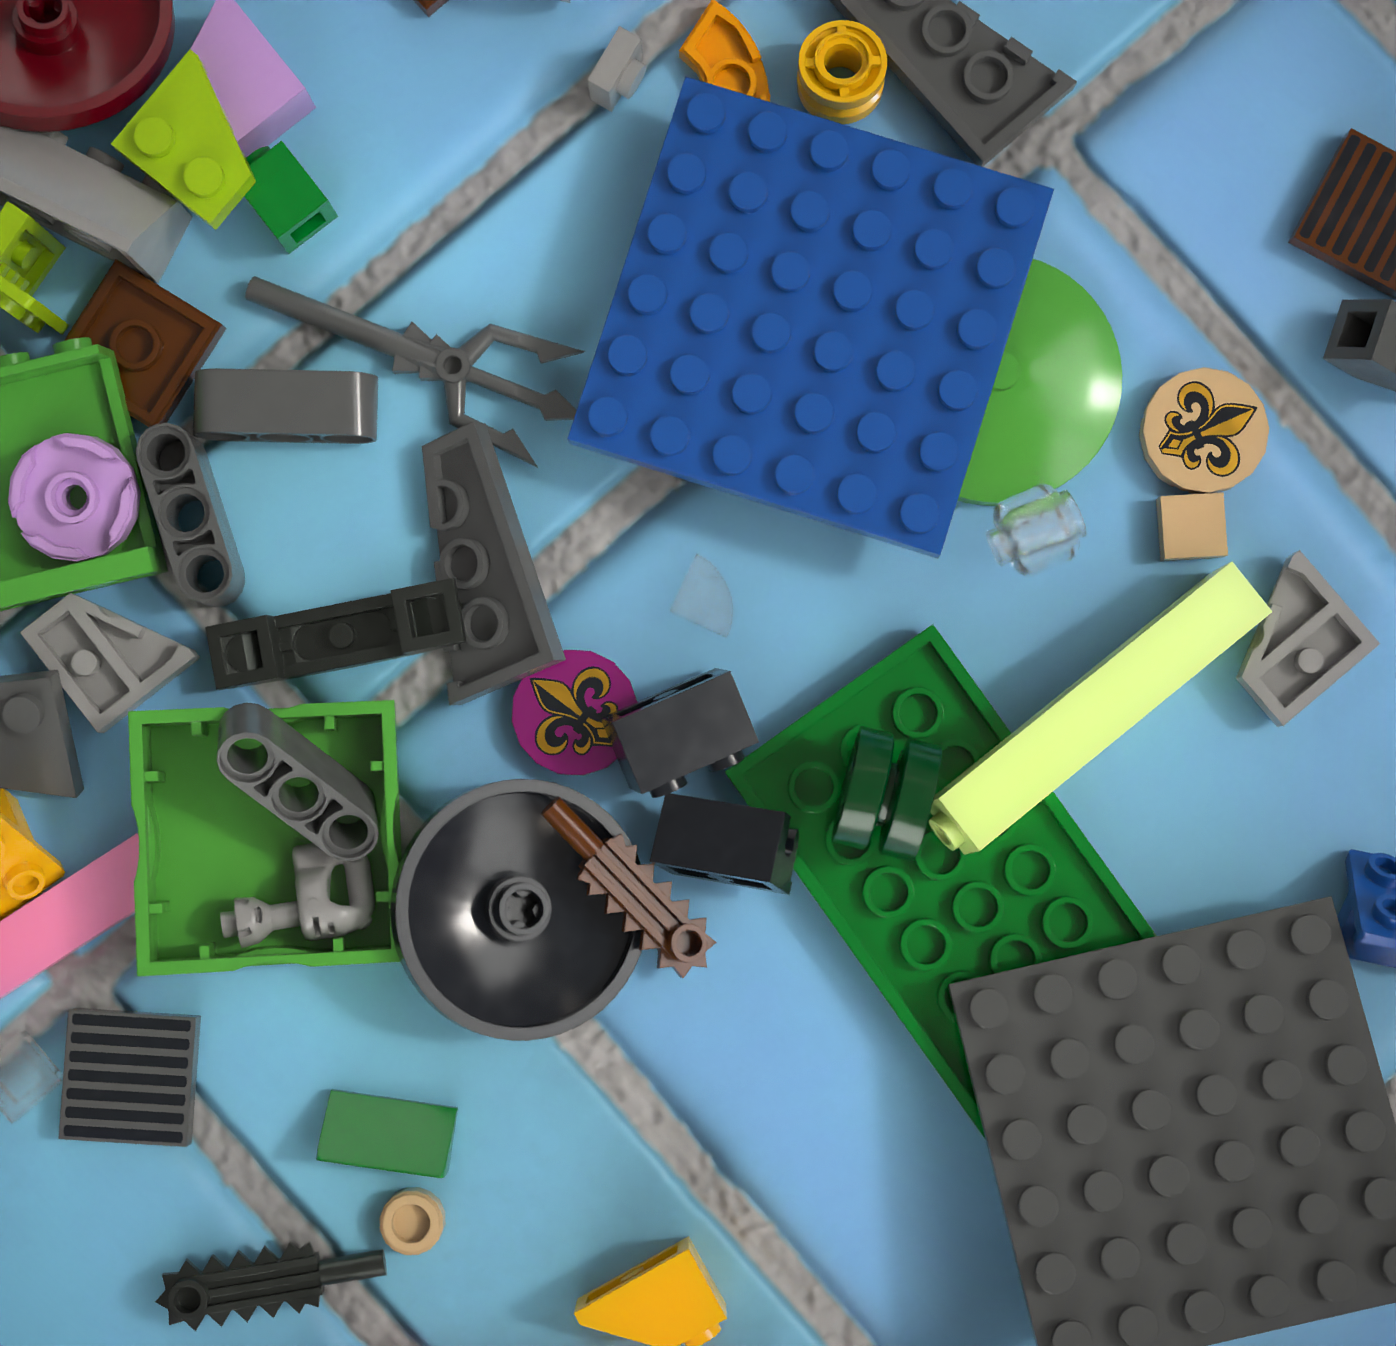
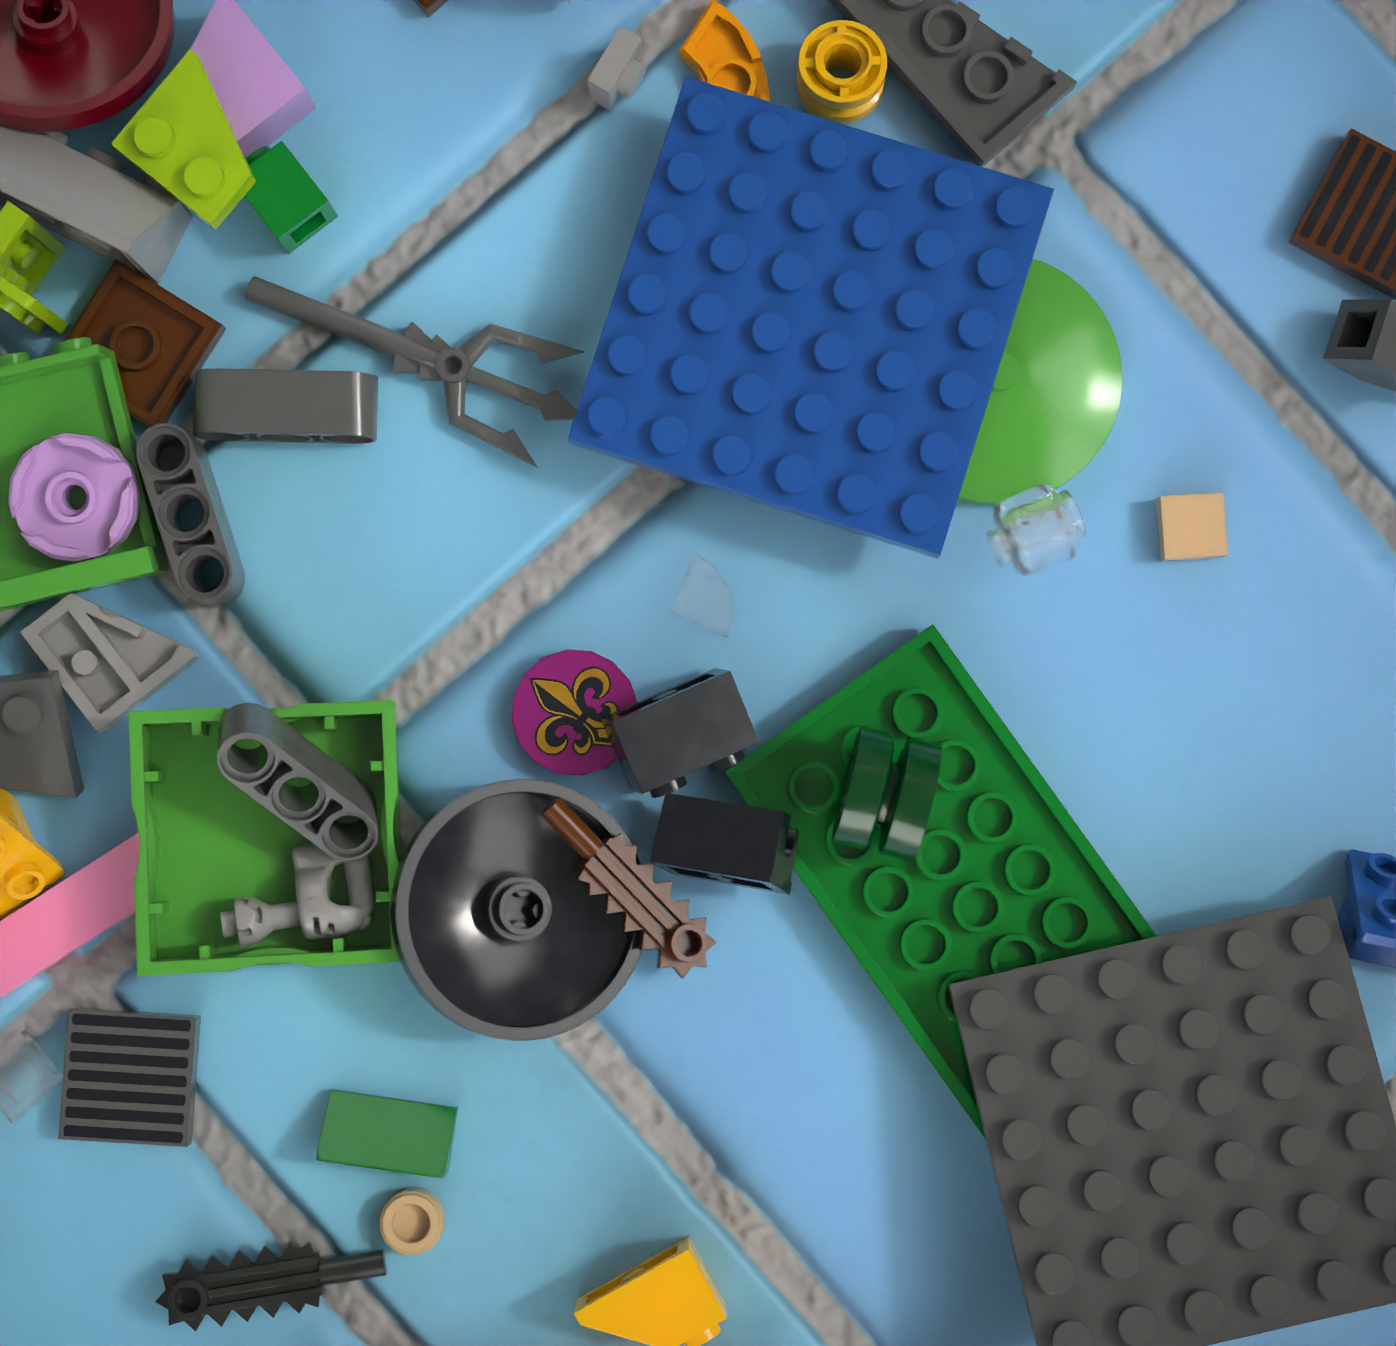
(336, 635): pearl dark grey slope -> none
(494, 573): dark grey wing -> none
(1096, 710): yellowish green brick -> none
(1204, 431): tan tile -> none
(1302, 643): light grey wing -> none

